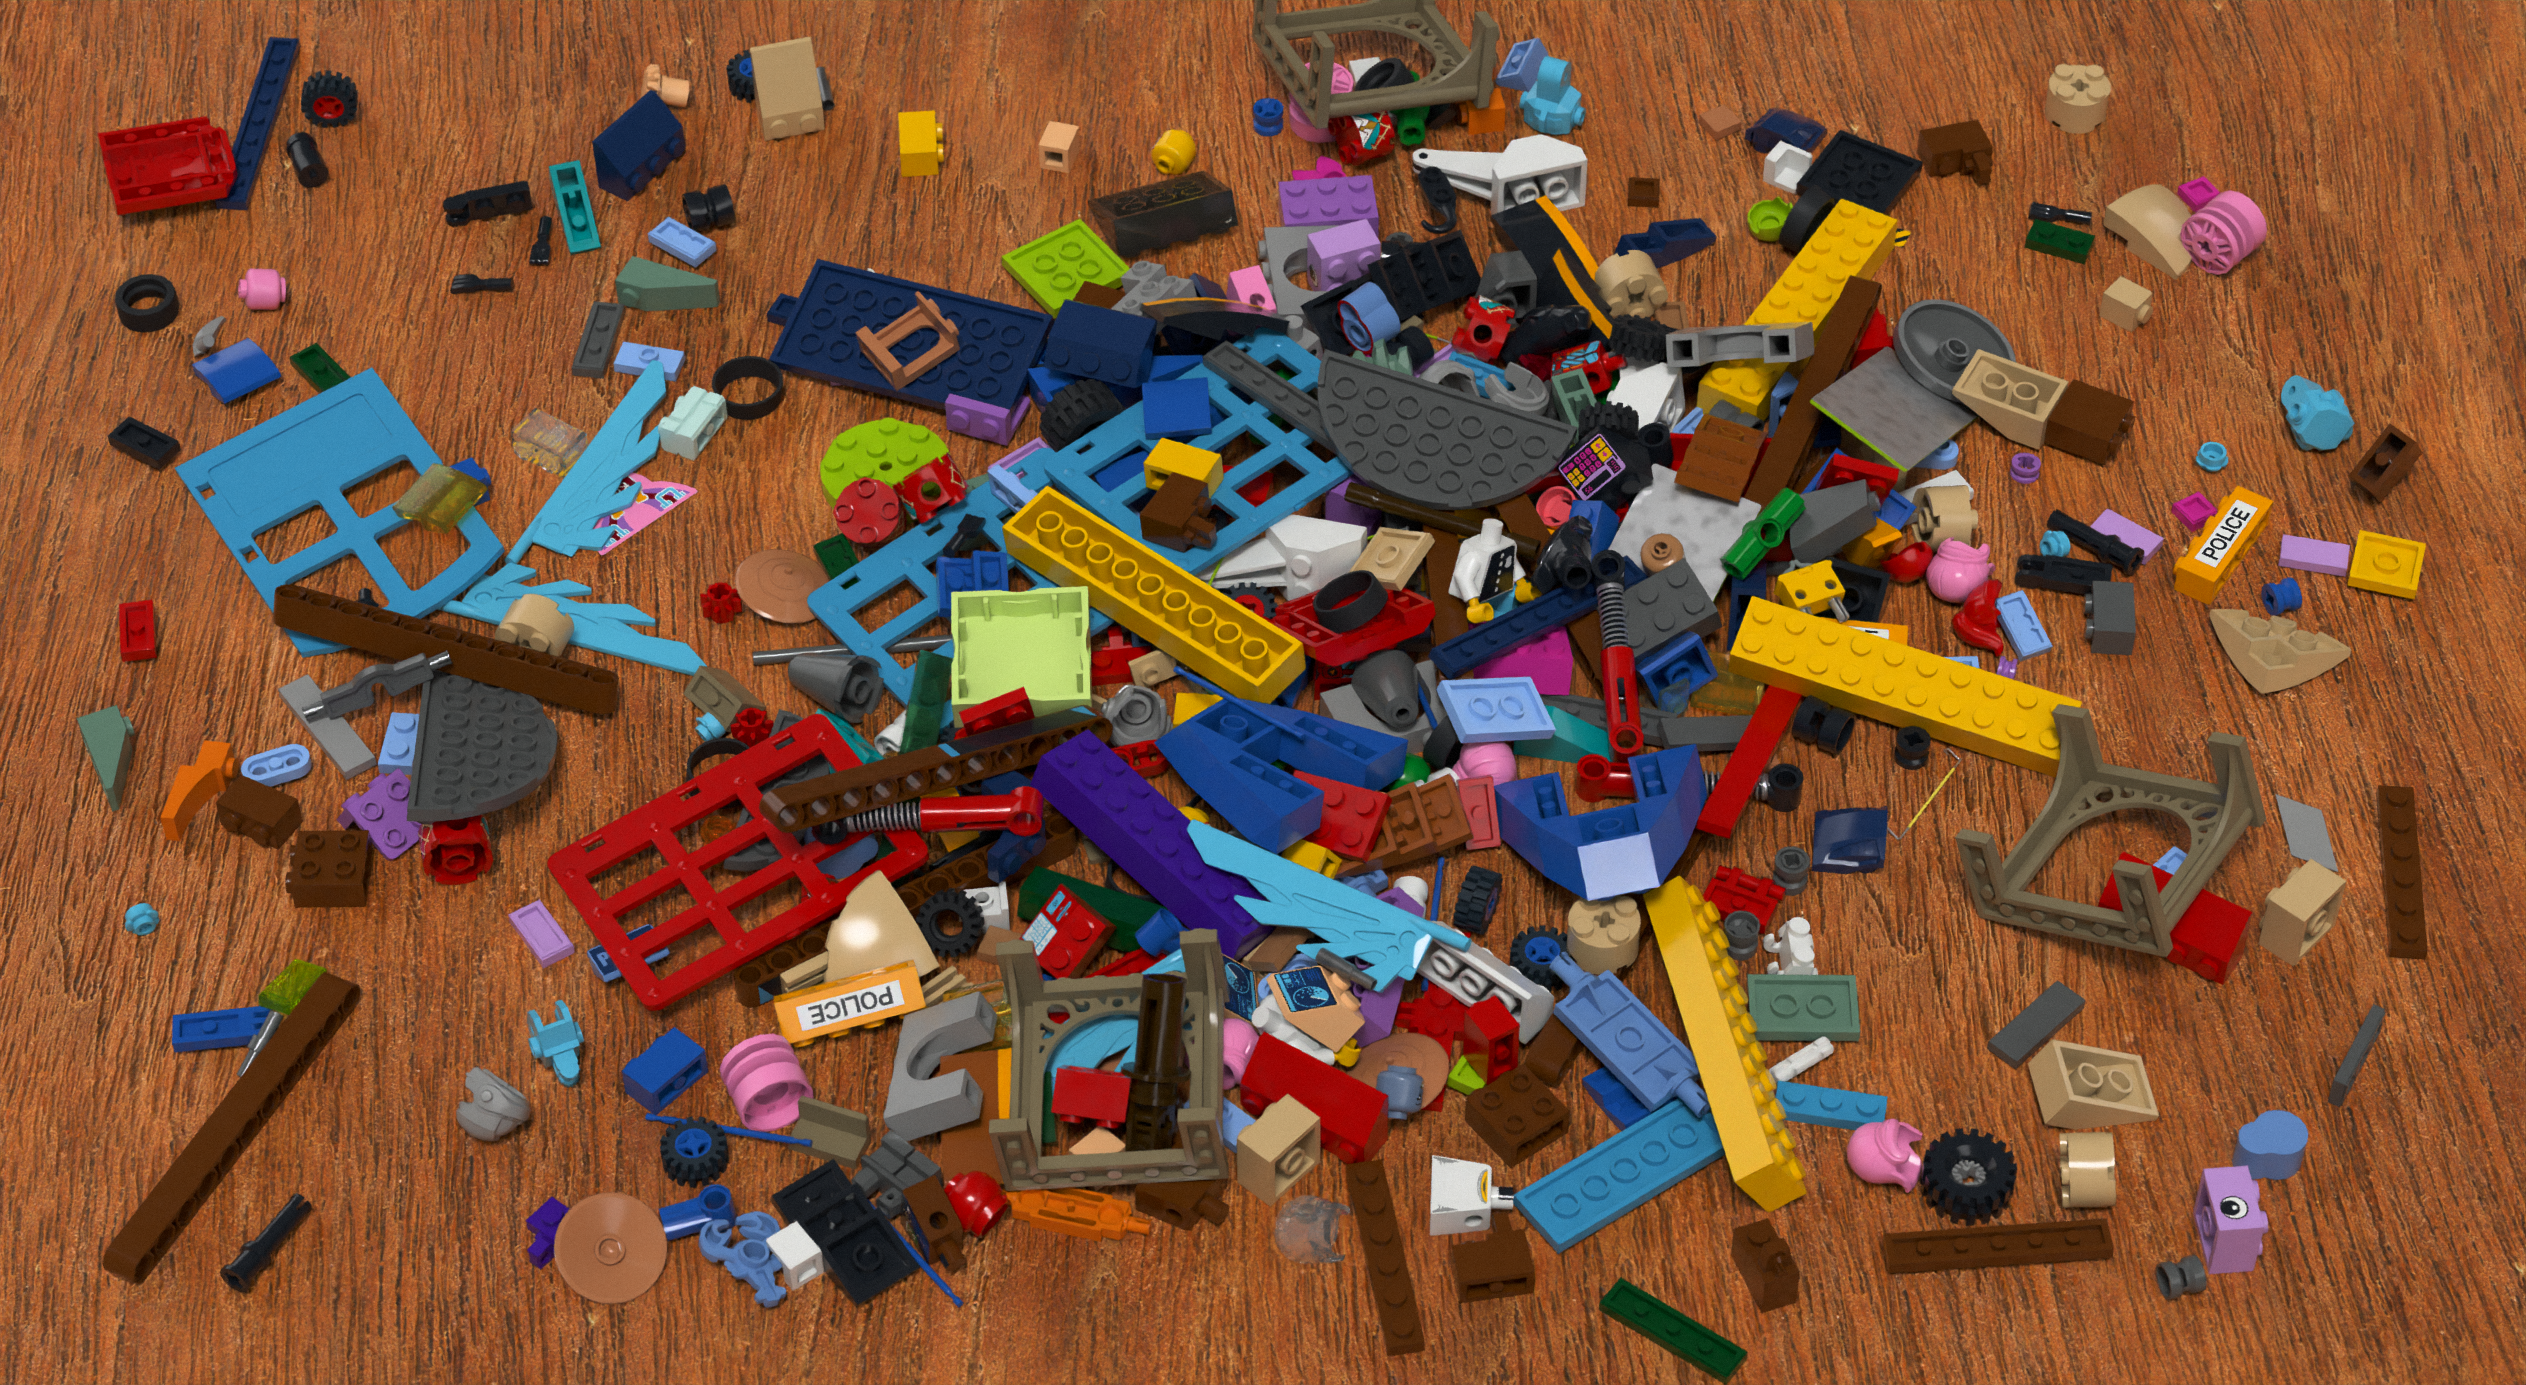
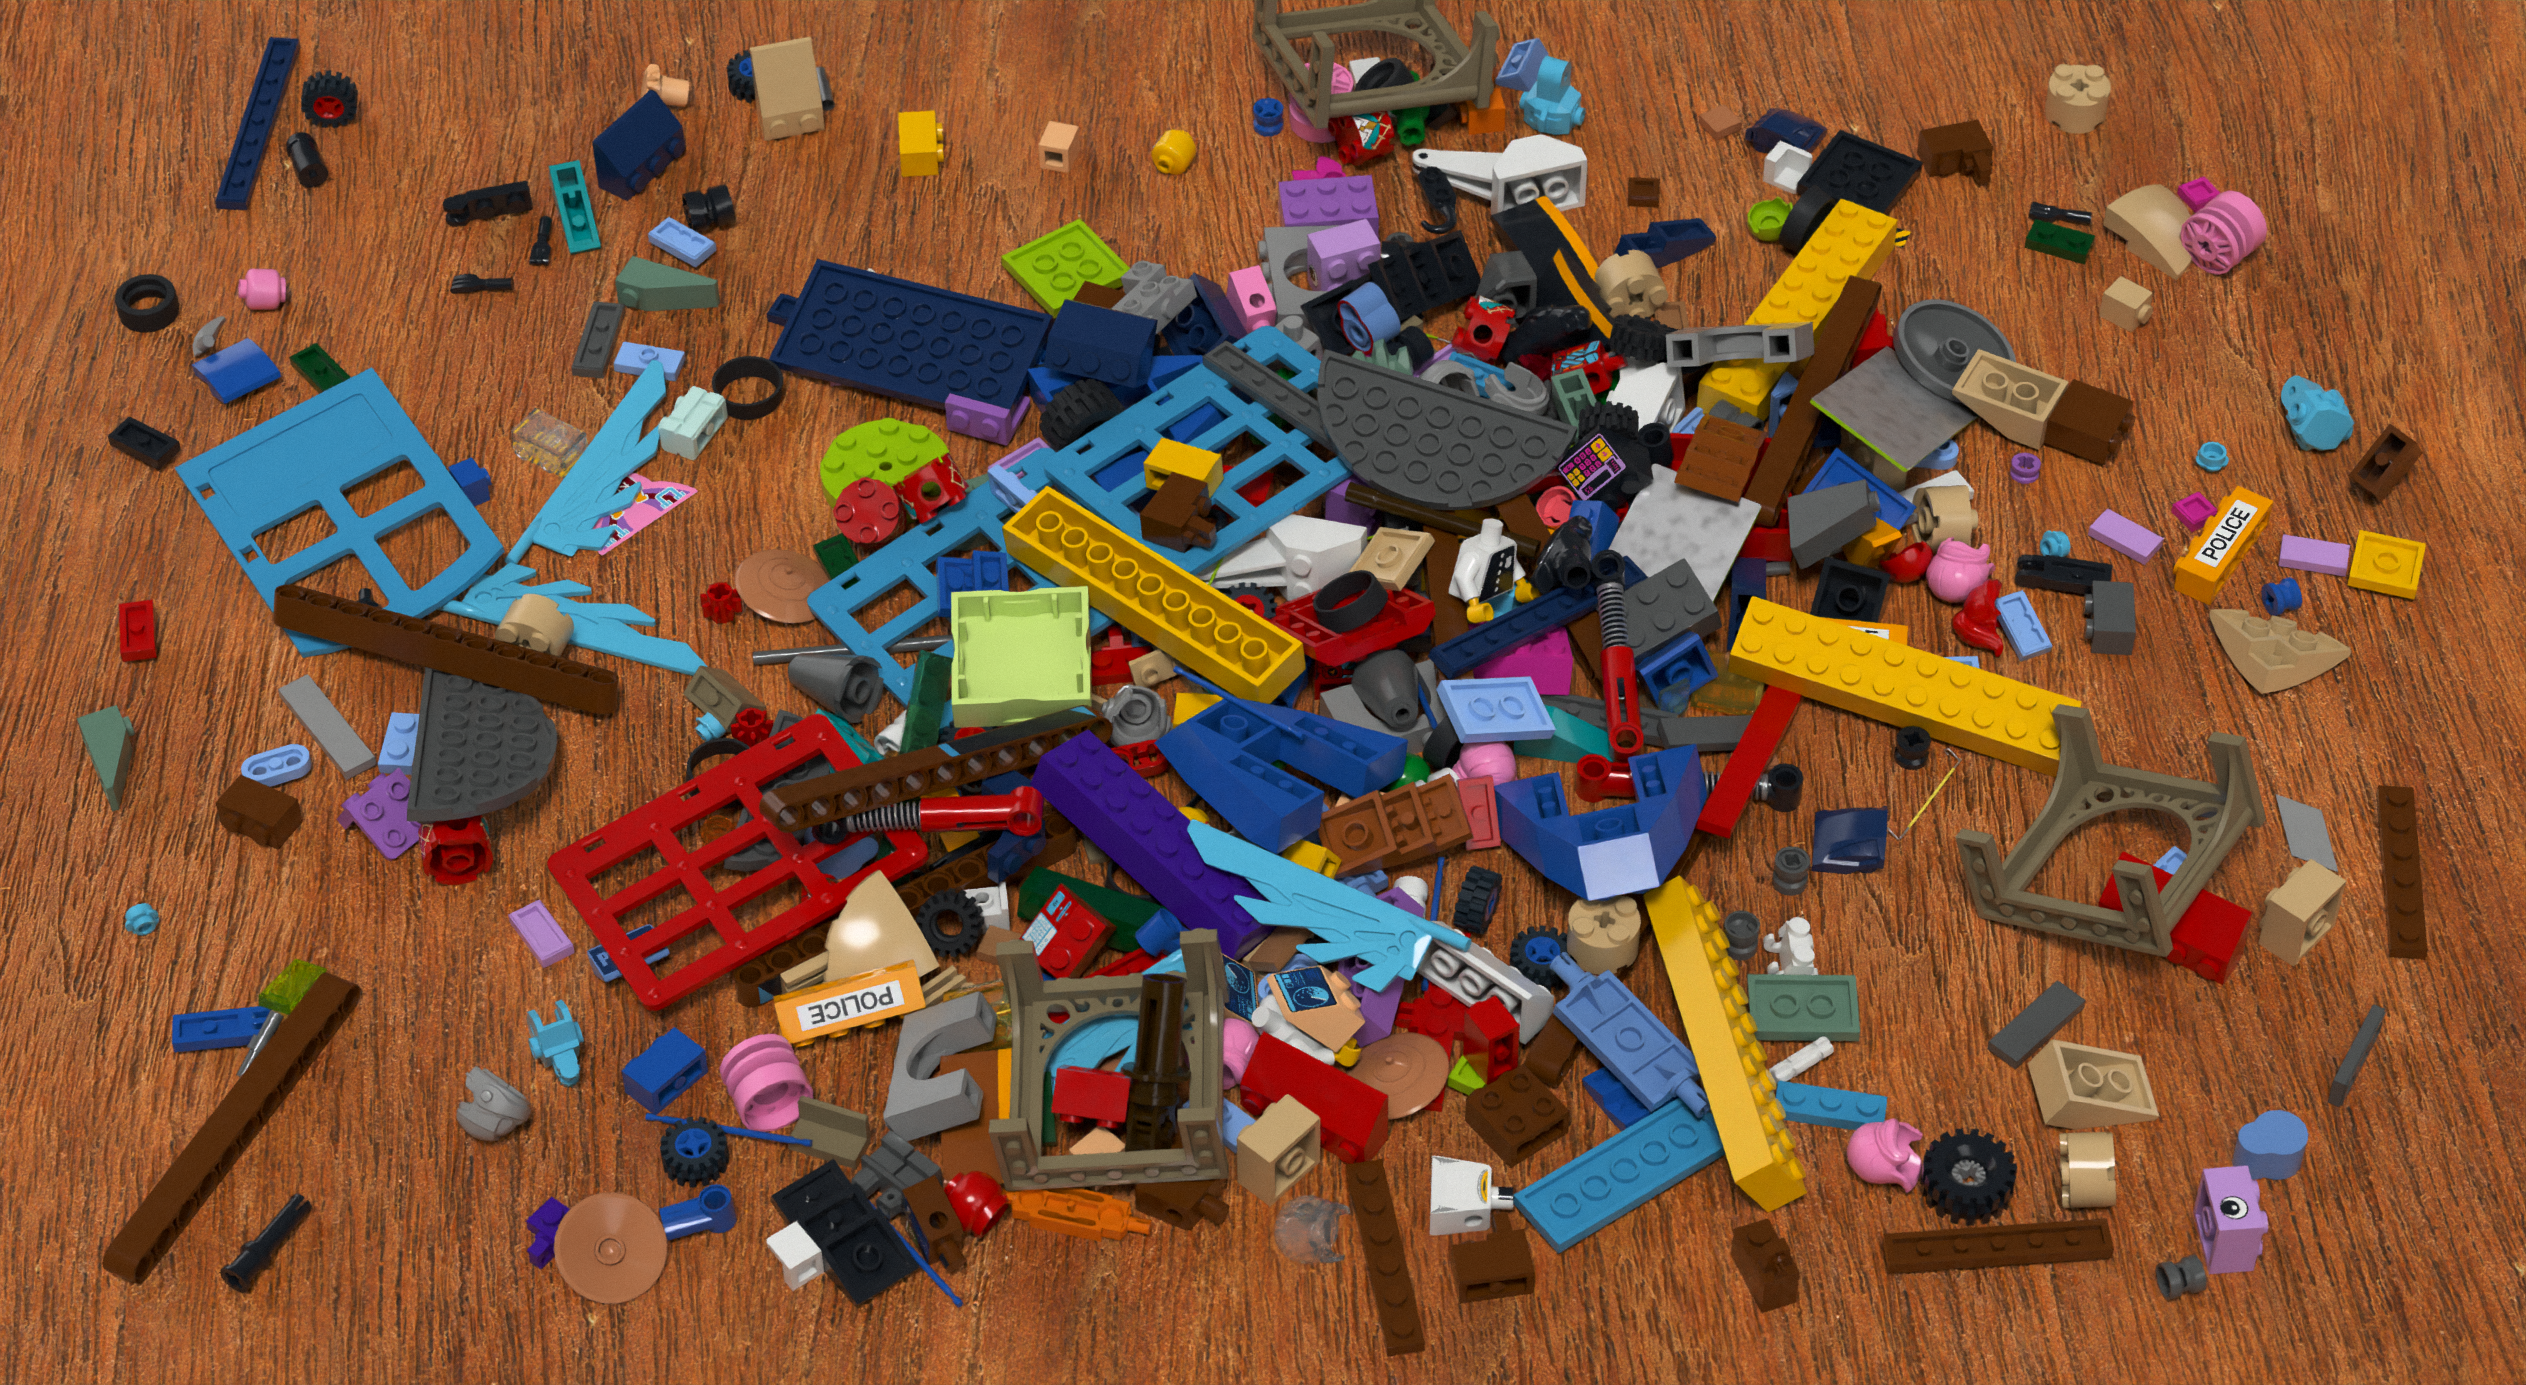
(167, 165): red wedge -> none
(196, 785): orange slope -> none
(330, 868): reddish brown brick -> none
(358, 691): dark grey piece -> none
(440, 498): clear yellow slope -> none
(749, 1257): medium blue animal -> none
(922, 316): nougat panel -> none
(968, 528): black piece -> none
(997, 712): red plate -> none
(1165, 213): clear smoke slope -> none
(1176, 408): blue slope -> none
(1213, 315): black slope -> none
(1344, 968): flat silver pin -> none
(1348, 817): red plate -> none
(1403, 1088): sand blue head -> none
(1660, 552): medium nougat head -> none
(1673, 1331): dark green tile -> none
(1730, 897): red plate -> none
(1750, 546): green piece -> none
(1812, 589): yellow piece -> none
(1820, 723): black wheel -> none
(1847, 469): red plate -> none
(2007, 668): medium lavender bush -> none
(2107, 547): black pin -> none

